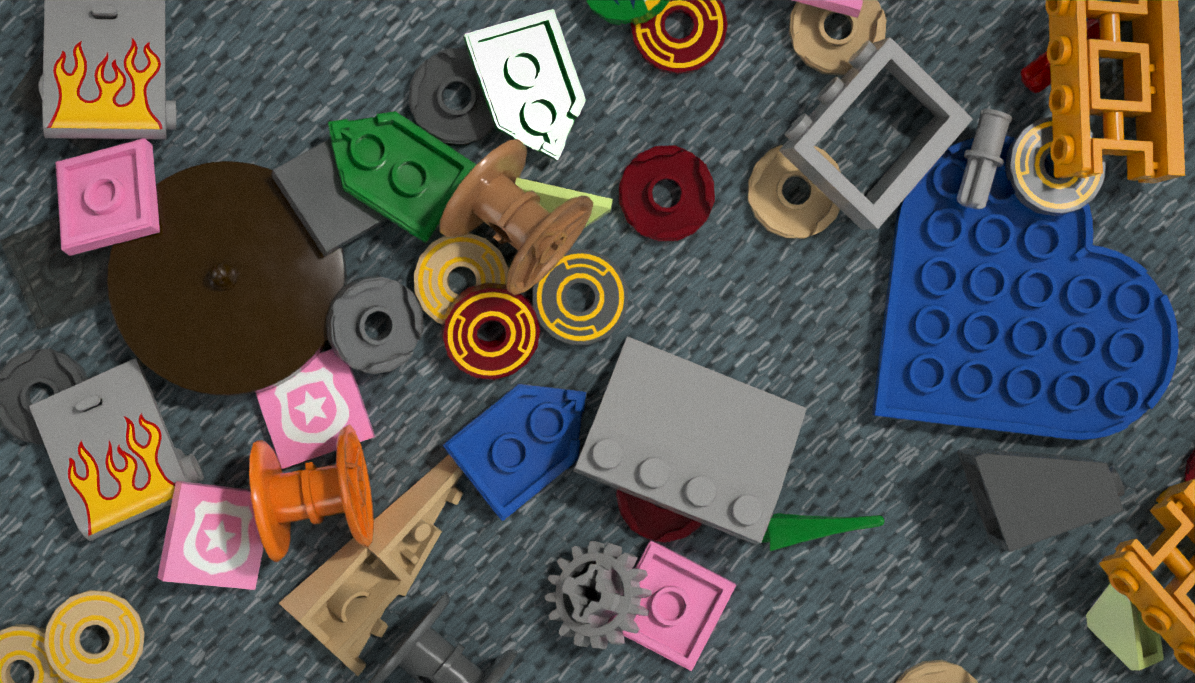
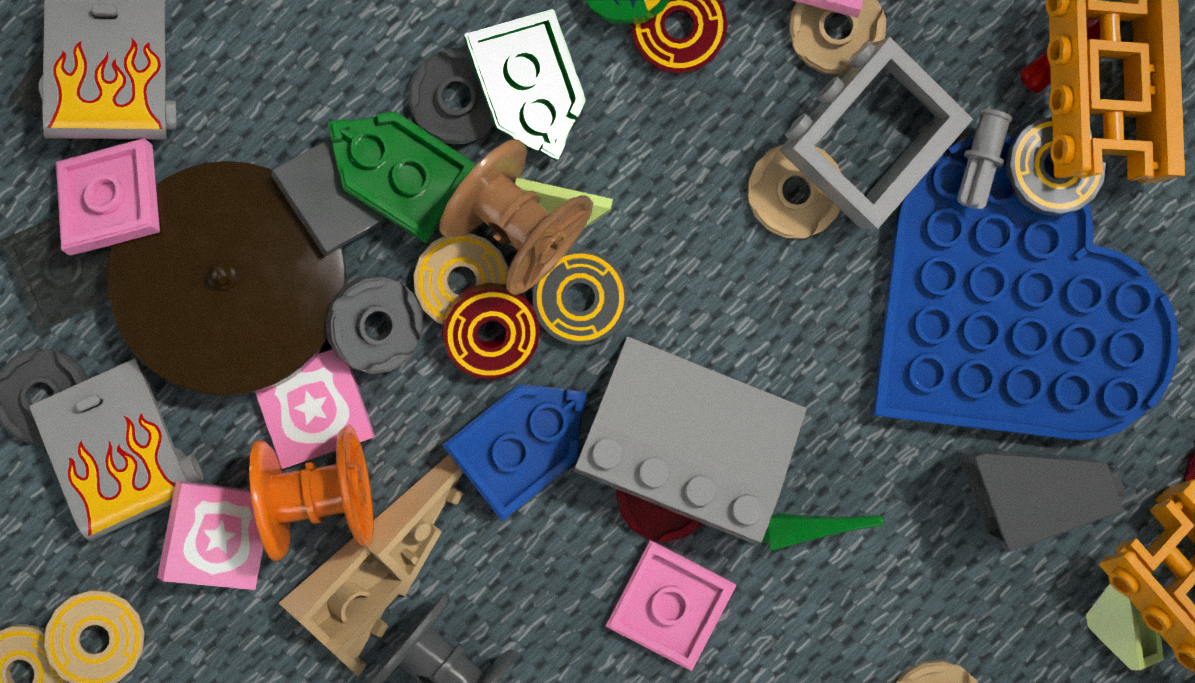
(576, 595): light grey gear -> none
(666, 164): dark red tile -> none

